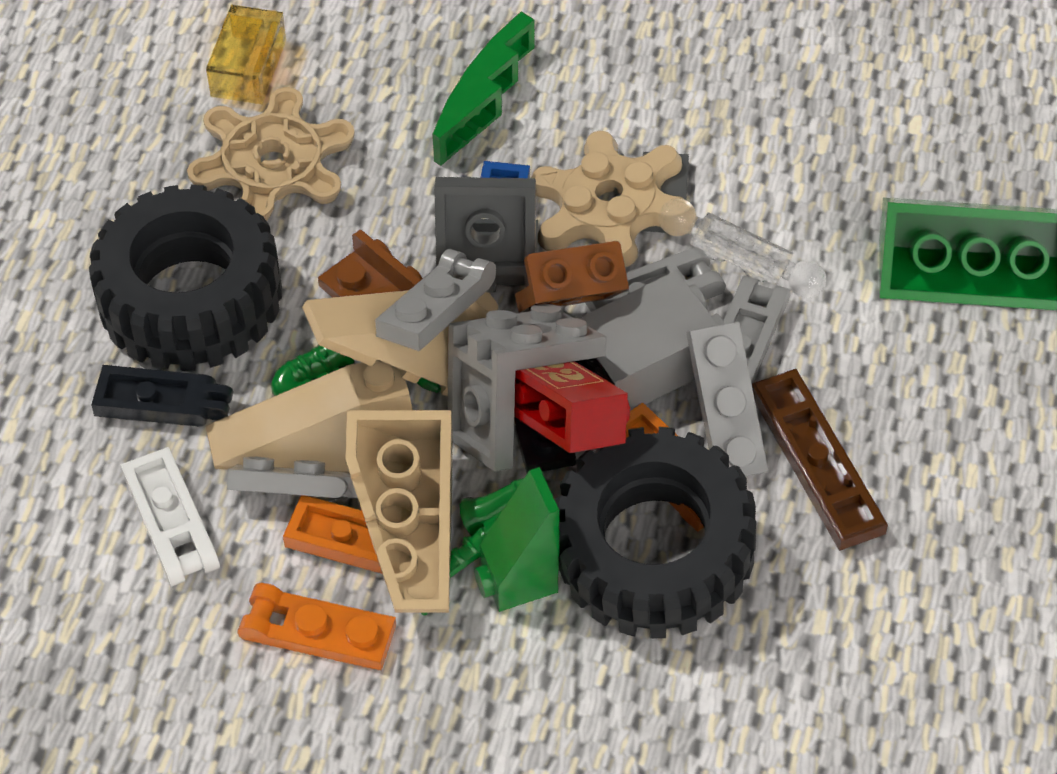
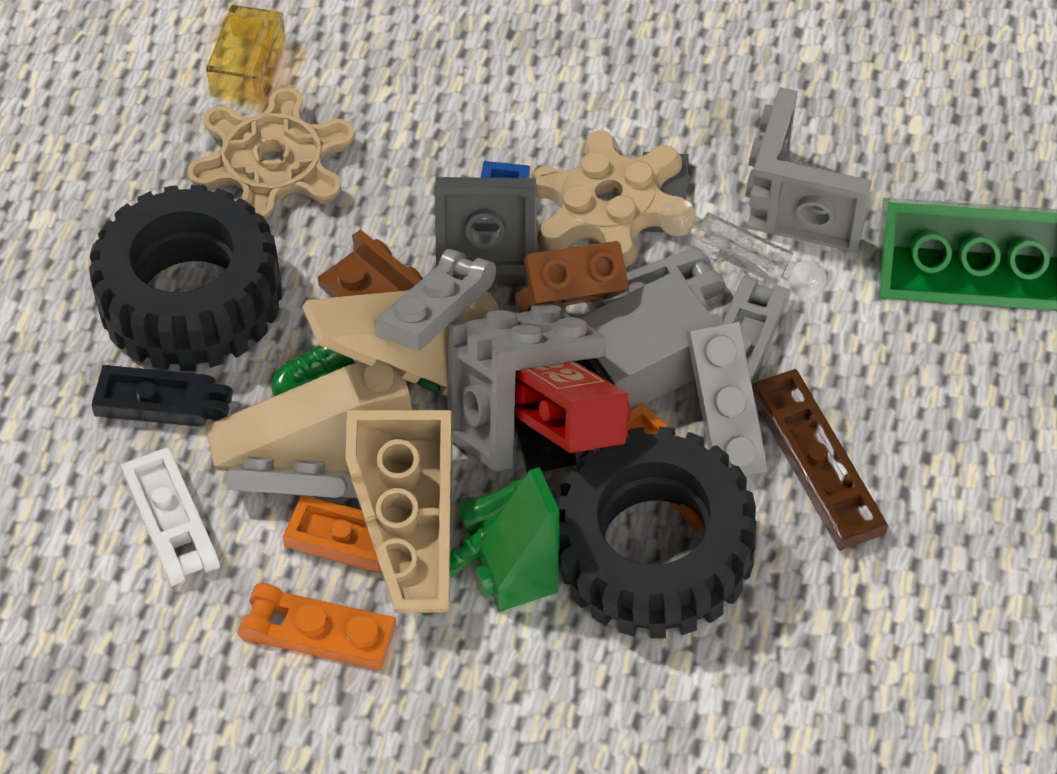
(479, 92): green slope -> none
(785, 190): none -> light grey bracket

